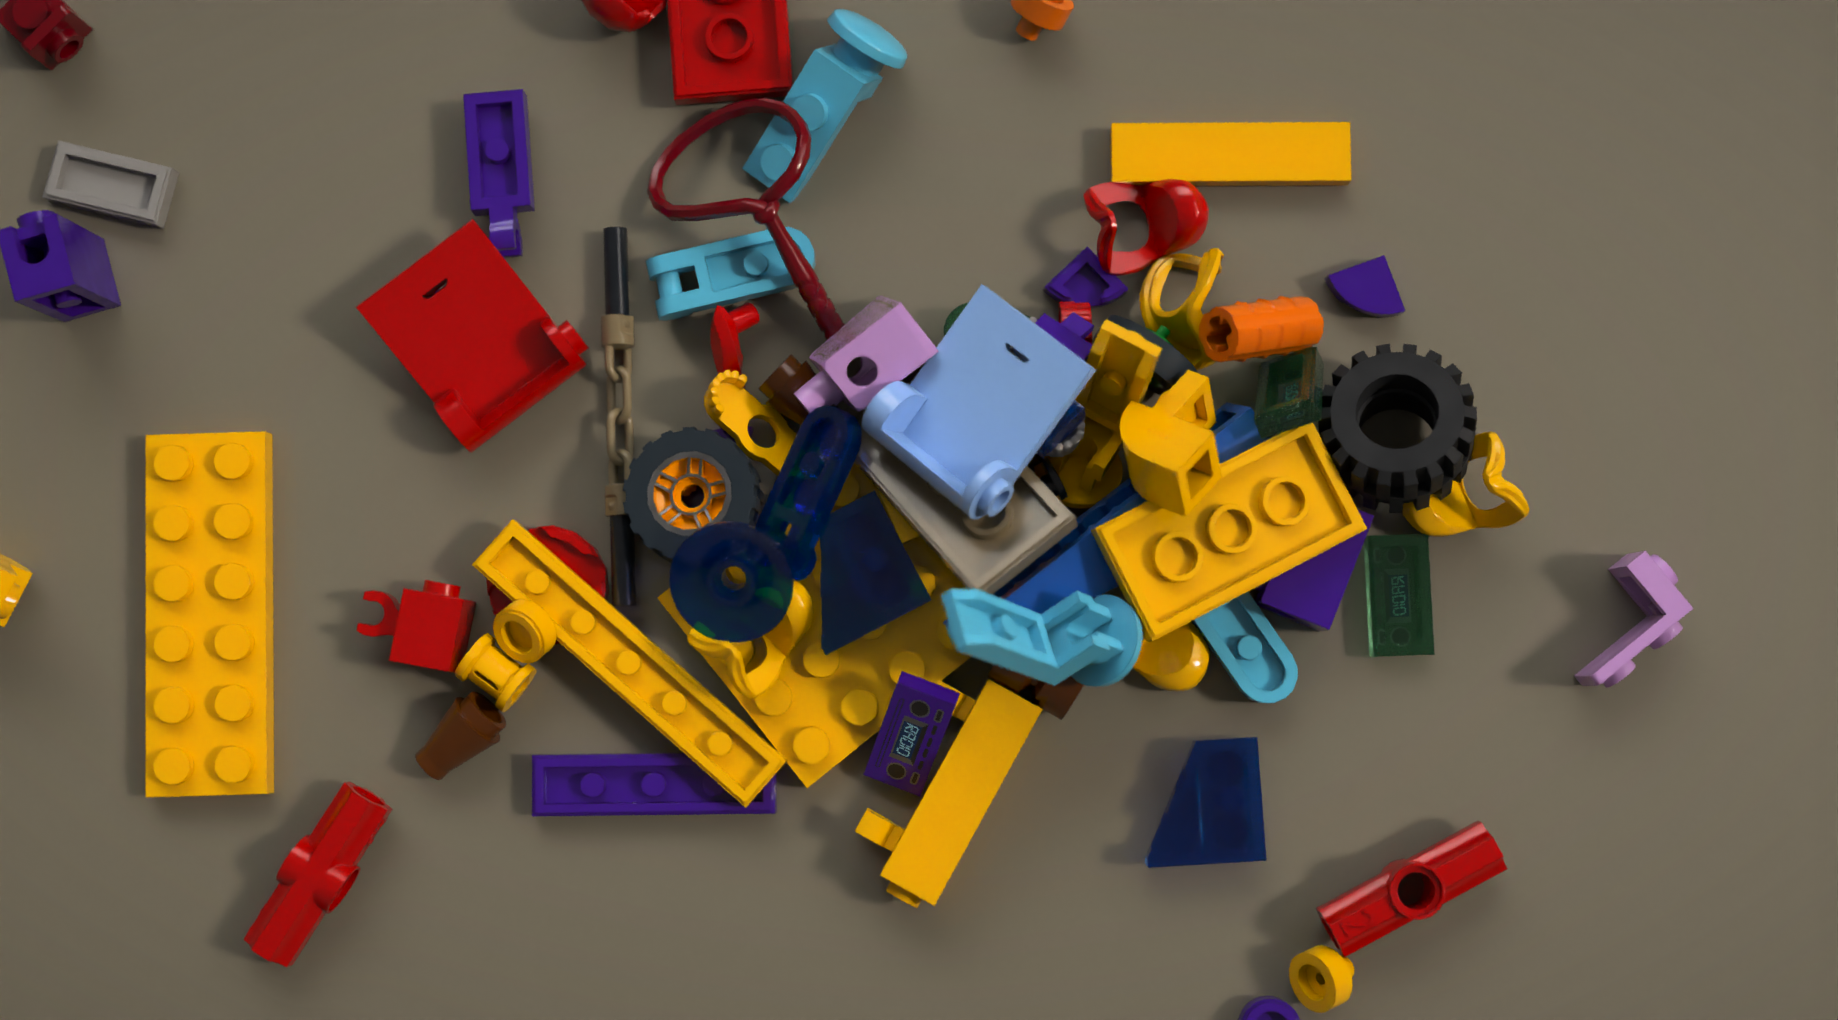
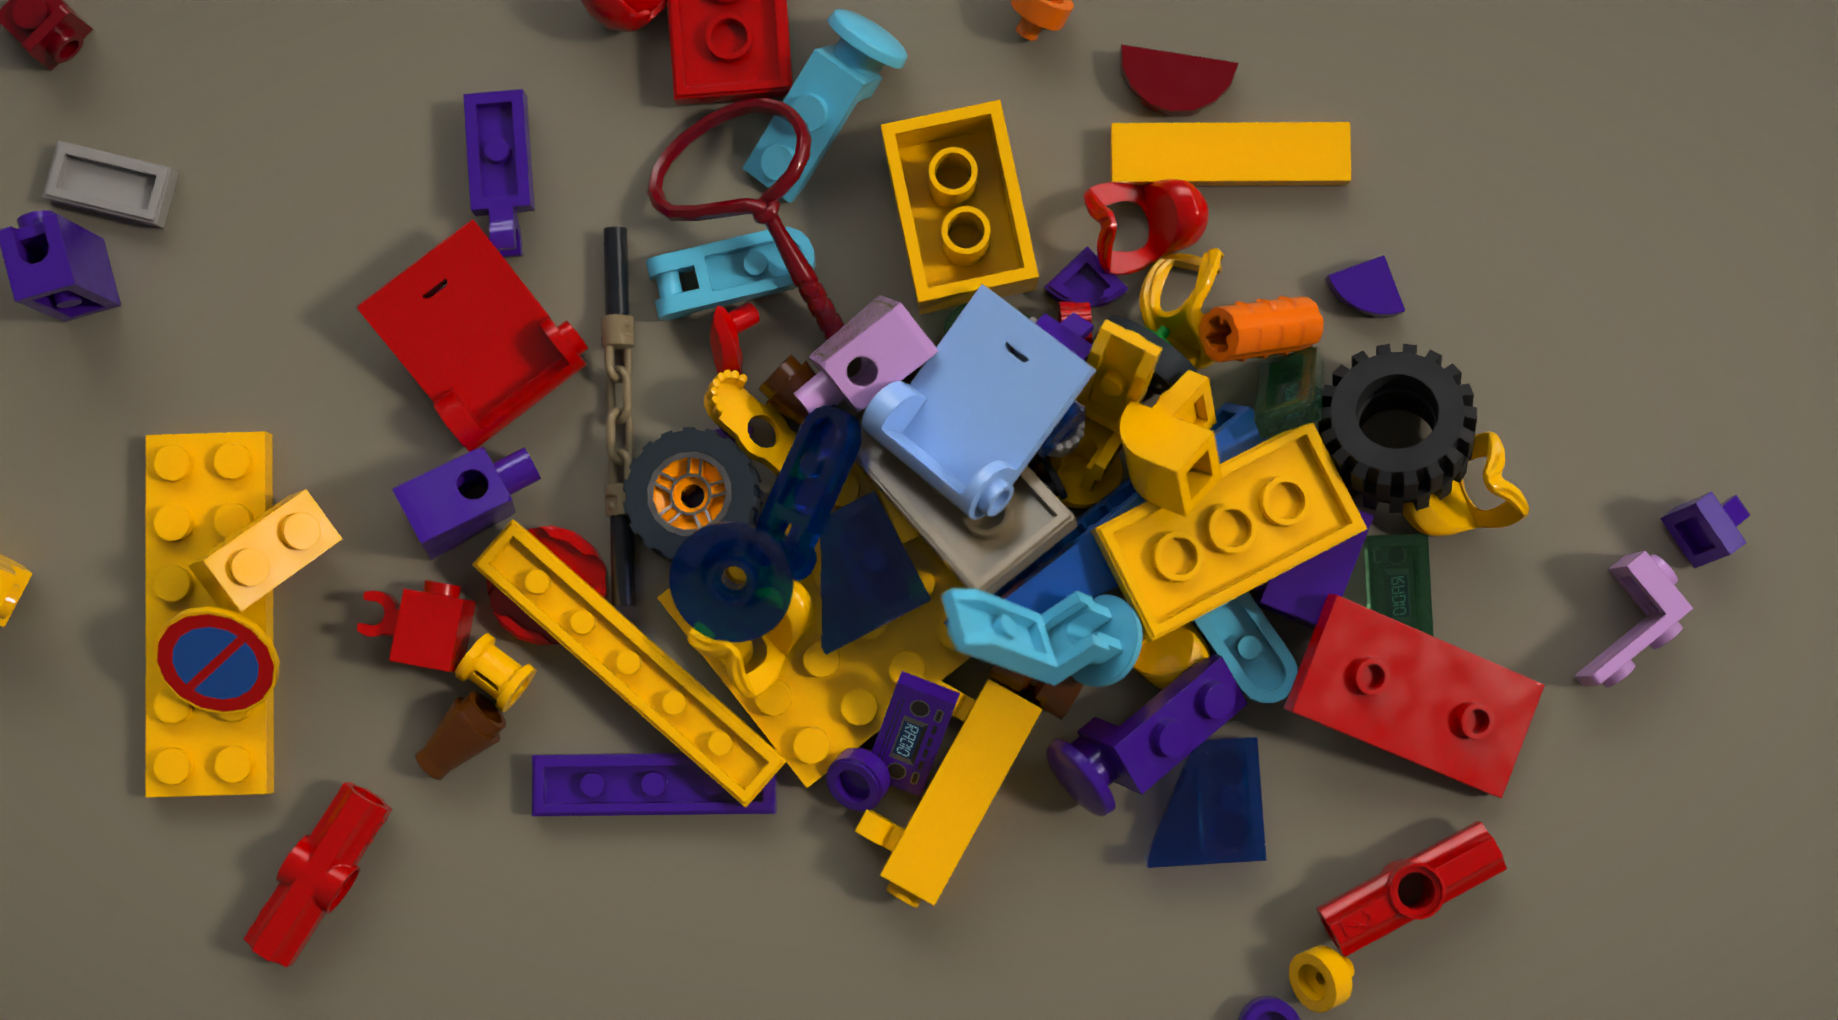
(216, 660): none -> piece
(265, 552): none -> yellow brick
(438, 504): none -> dark purple torso
(524, 631): yellow tile -> none
(858, 779): none -> dark purple tile
(959, 205): none -> yellow brick
(1149, 740): none -> dark purple piece
(1175, 81): none -> dark red tile
(1414, 696): none -> red plate
(1707, 528): none -> dark purple tile

